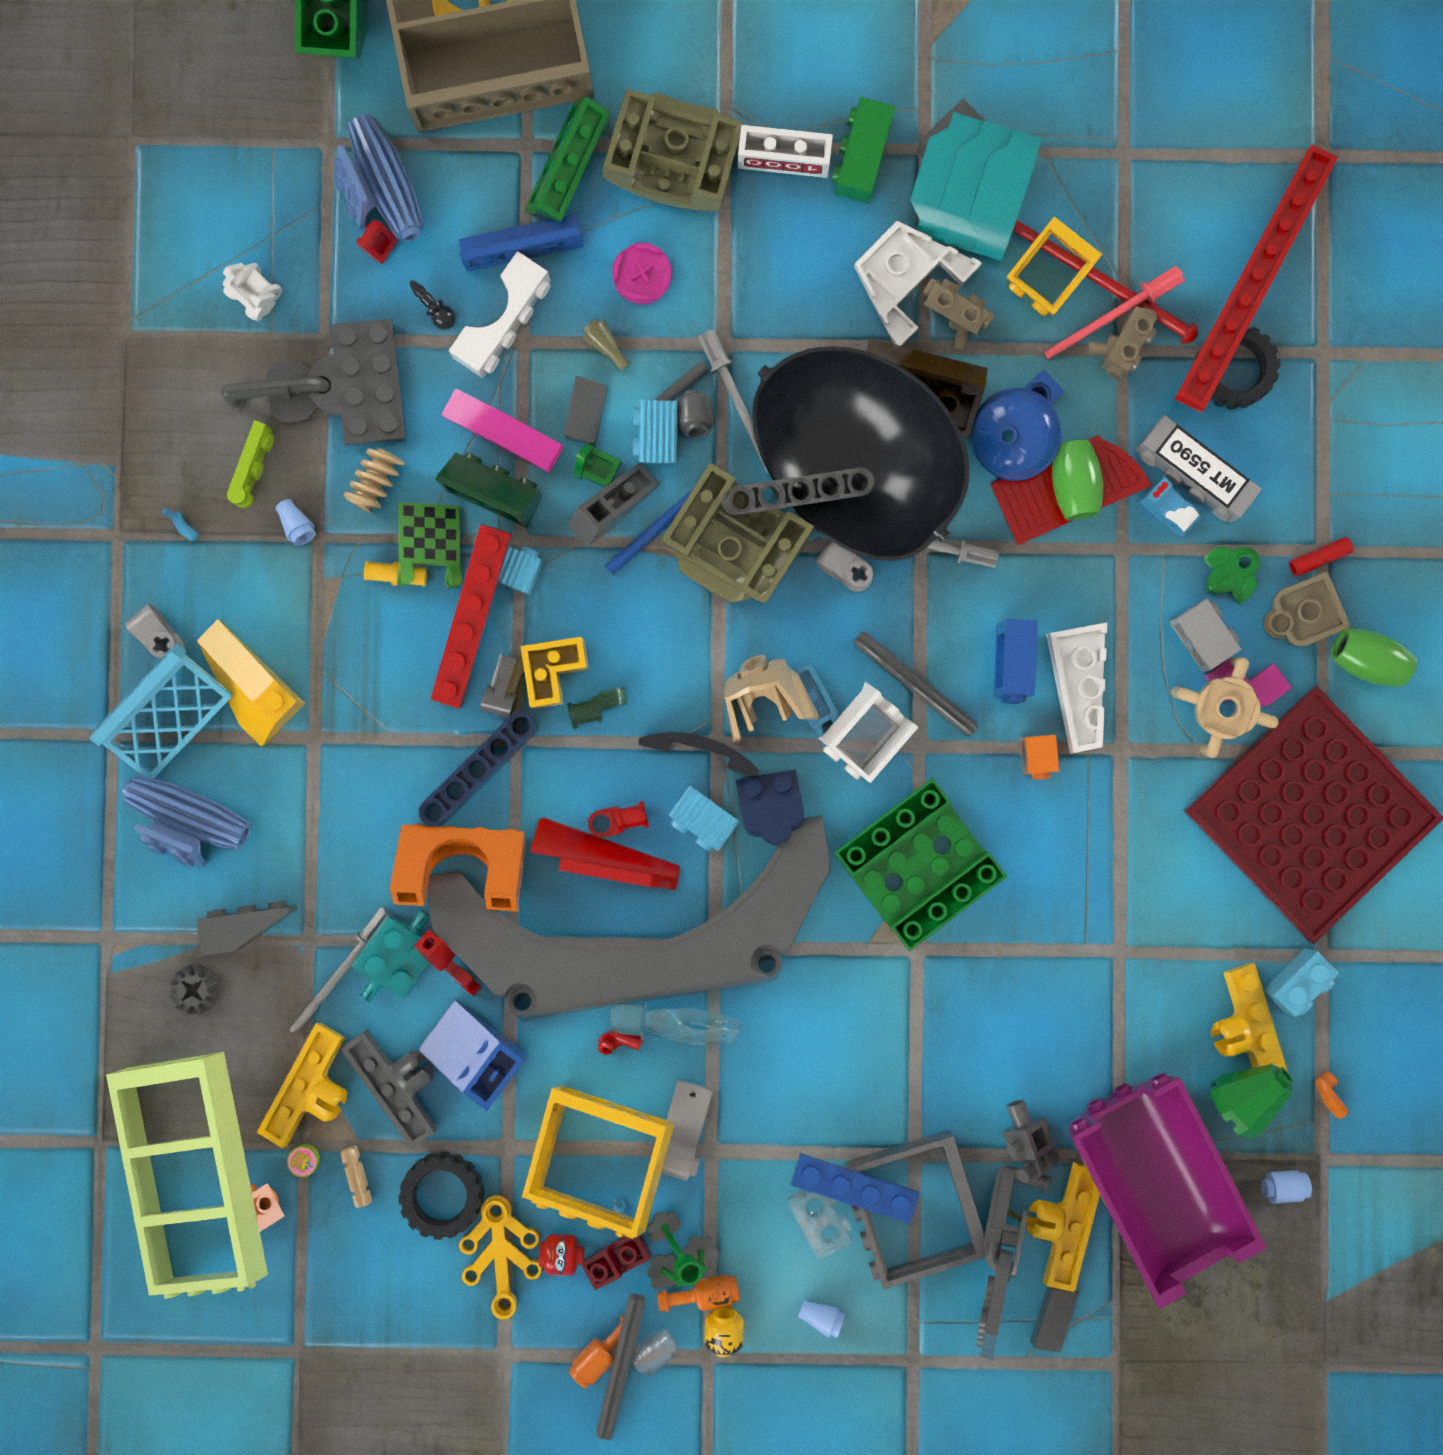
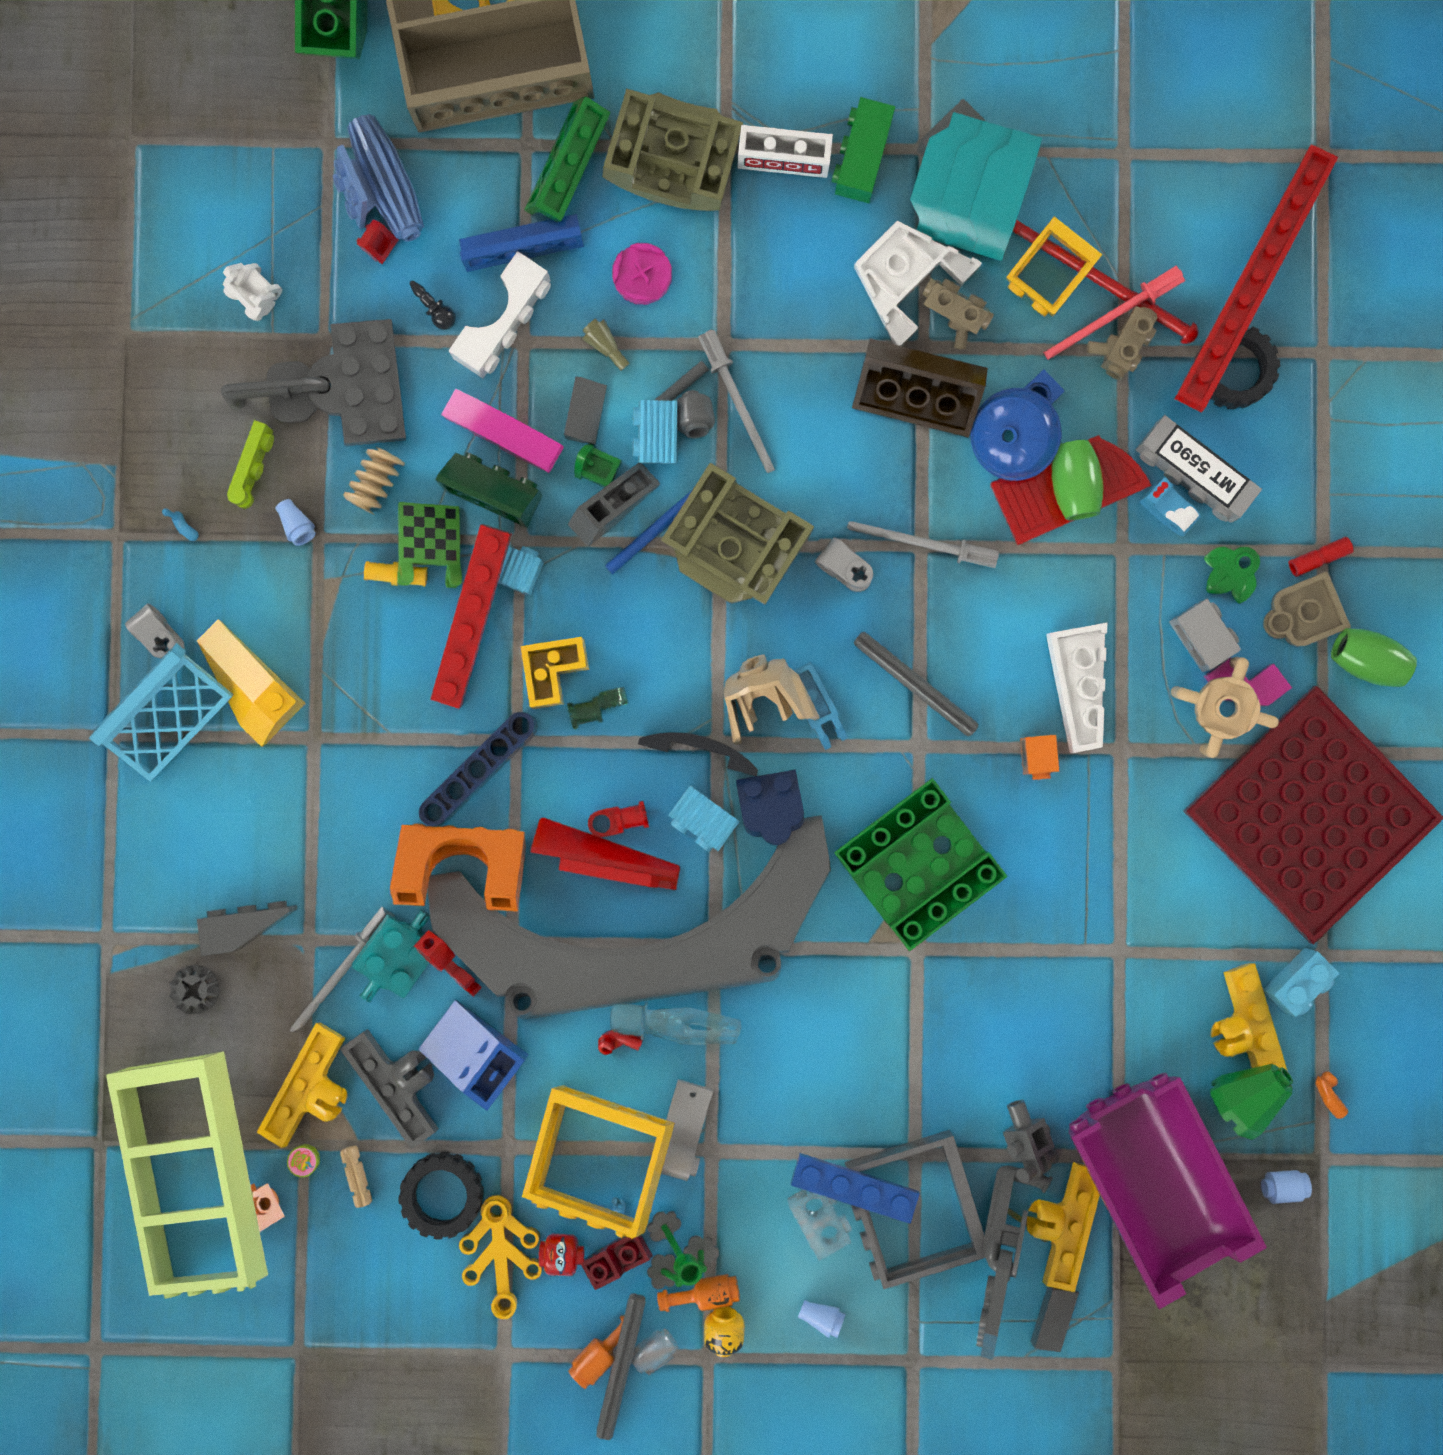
(183, 820): medium blue plate -> none
(502, 695): dark grey piece -> none
(812, 491): dark grey beam -> none
(862, 411): black windscreen -> none
(867, 734): white window -> none
(1015, 660): blue window -> none

